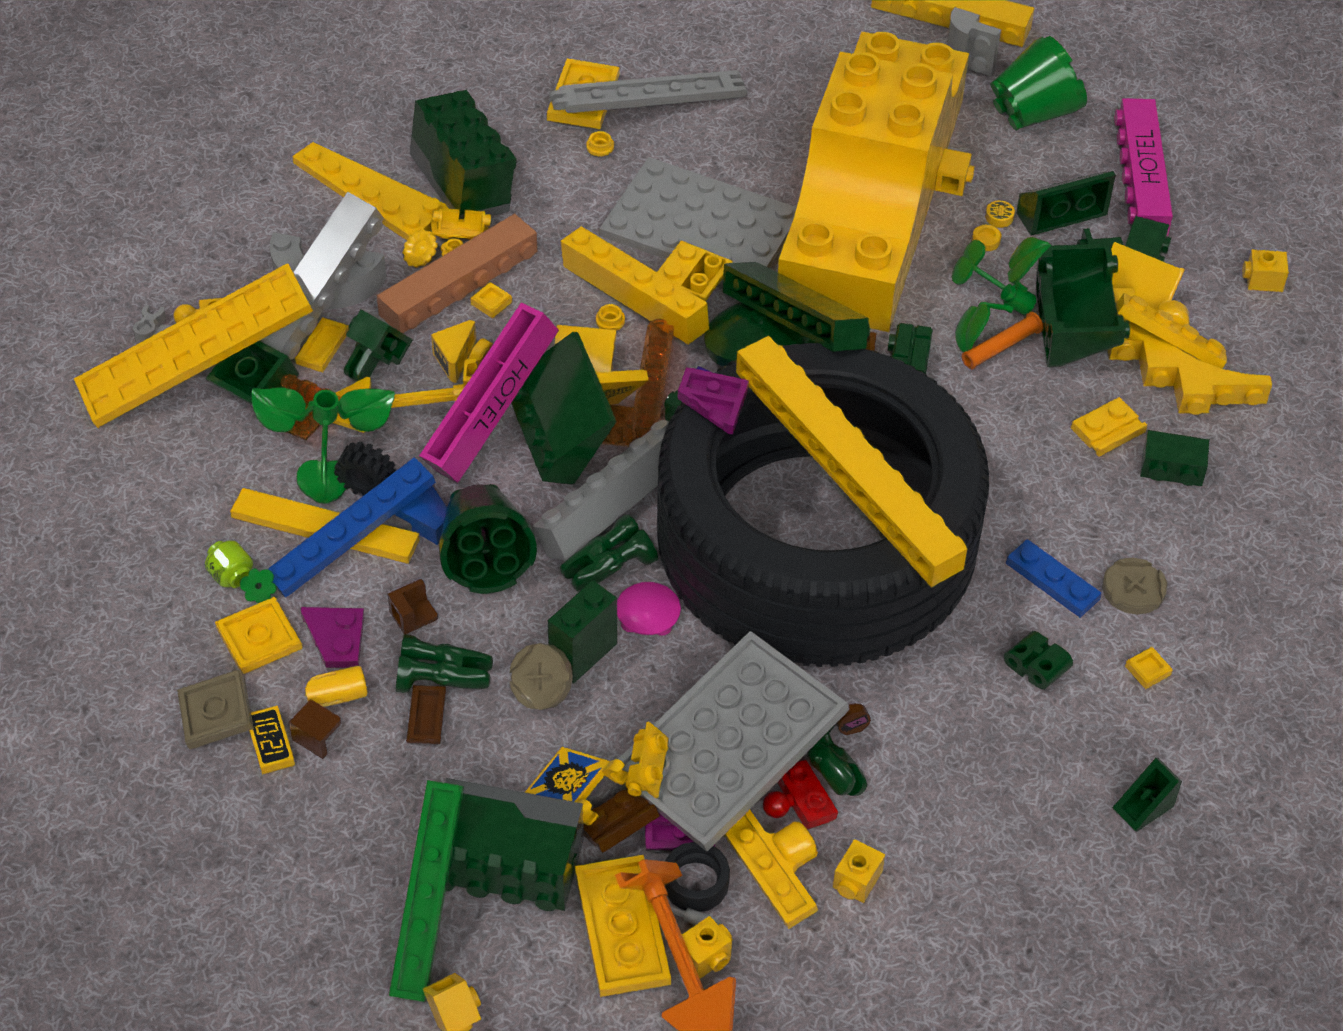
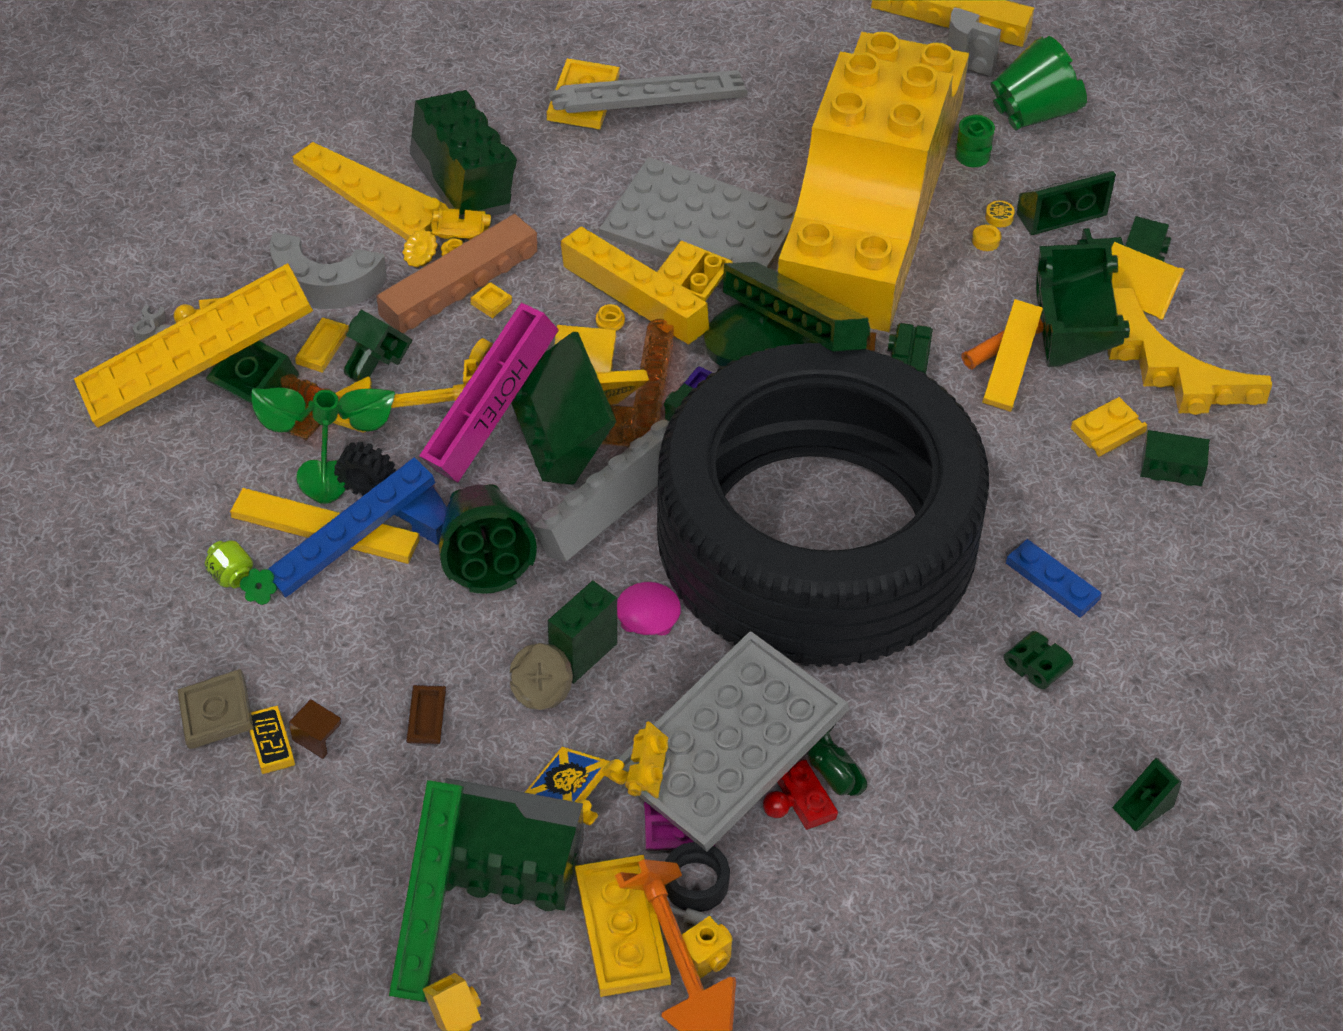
(258, 635): yellow tile -> none
(328, 266): light grey brick -> none
(336, 634): magenta wing -> none
(337, 686): yellow arm -> none
(411, 607): reddish brown panel -> none
(453, 347): yellow slope -> none
(453, 665): dark green piece -> none
(598, 561): dark green piece -> none
(600, 144): yellow plate -> none
(619, 819): reddish brown plate -> none
(714, 396): magenta wing -> none
(773, 864): yellow plate -> none
(852, 461): yellow brick -> none
(854, 720): reddish brown tile -> none
(858, 871): yellow brick -> none
(954, 172): yellow brick -> none
(974, 140): none -> green wheel
(1012, 355): none -> yellow tile
(1014, 296): green plant -> none
(1134, 586): dark tan tile -> none
(1143, 161): dark pink brick -> none
(1148, 667): yellow tile -> none
(1173, 326): yellow plate -> none
(1266, 270): yellow brick -> none

